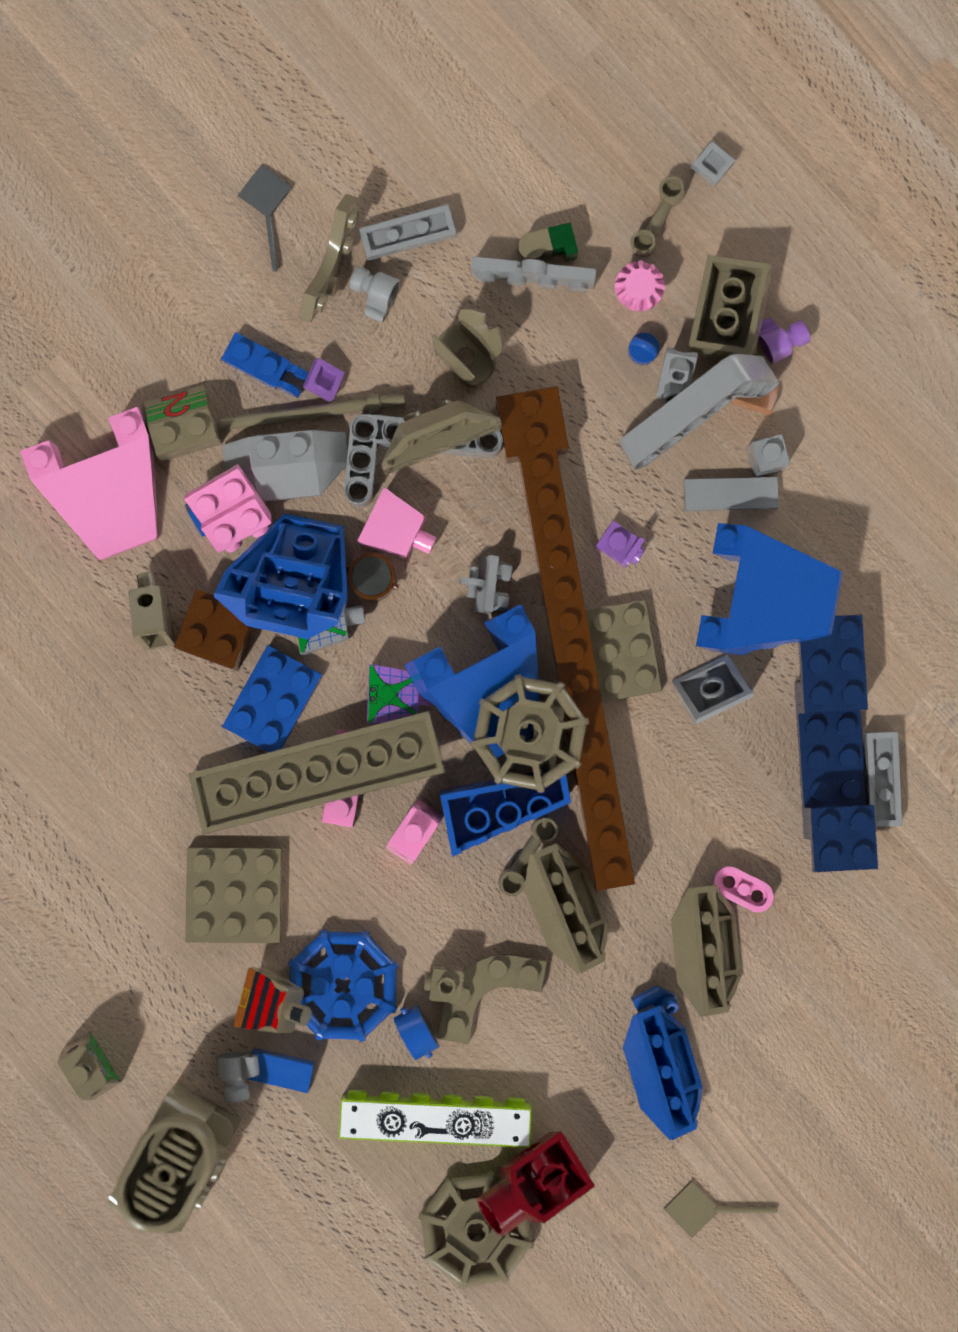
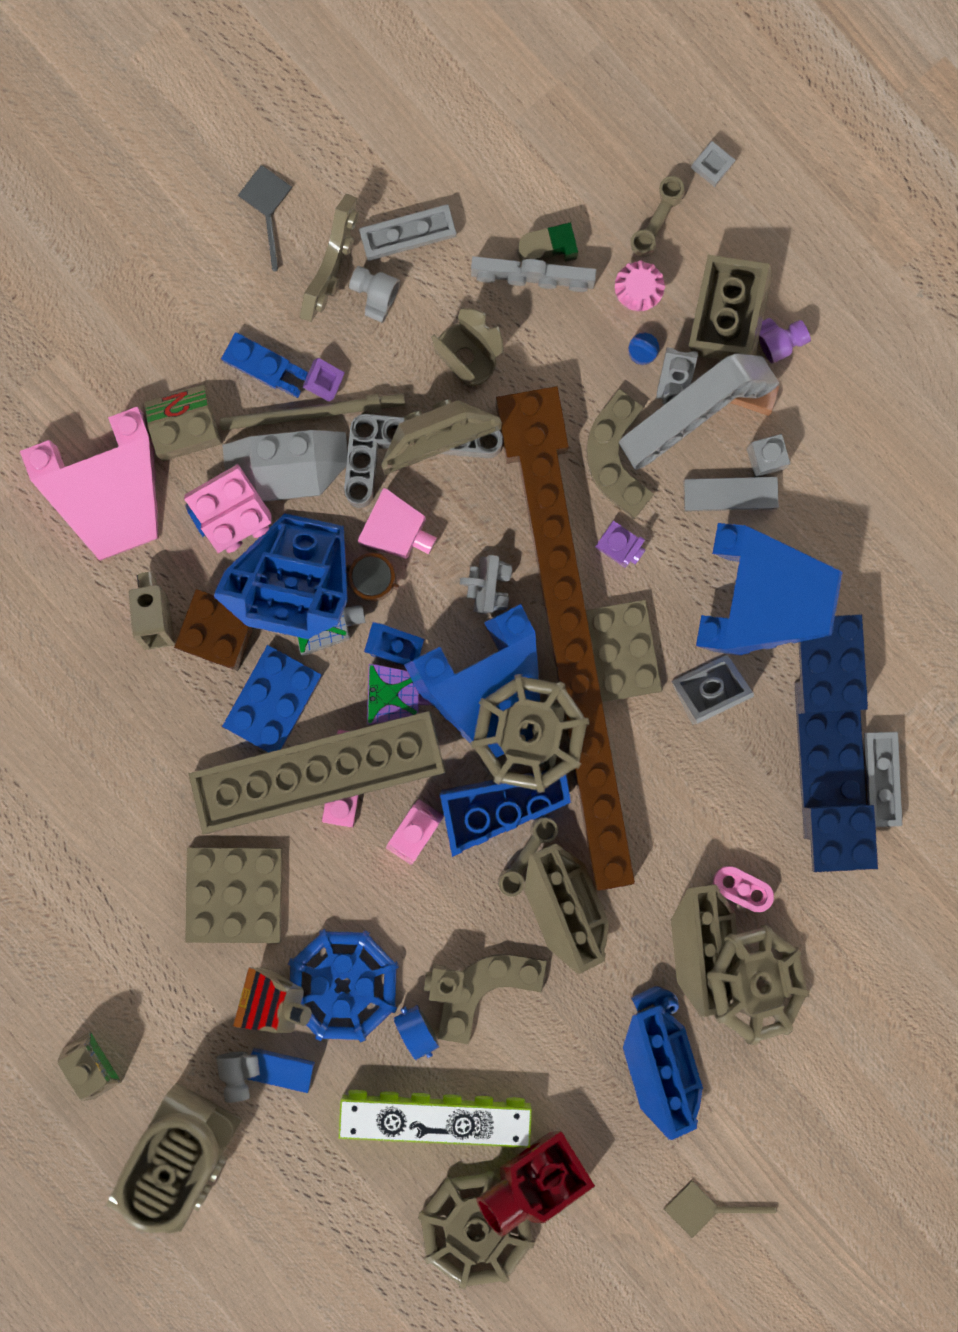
(392, 644): none -> blue slope
(604, 460): none -> dark tan plate
(743, 983): none -> dark tan plate

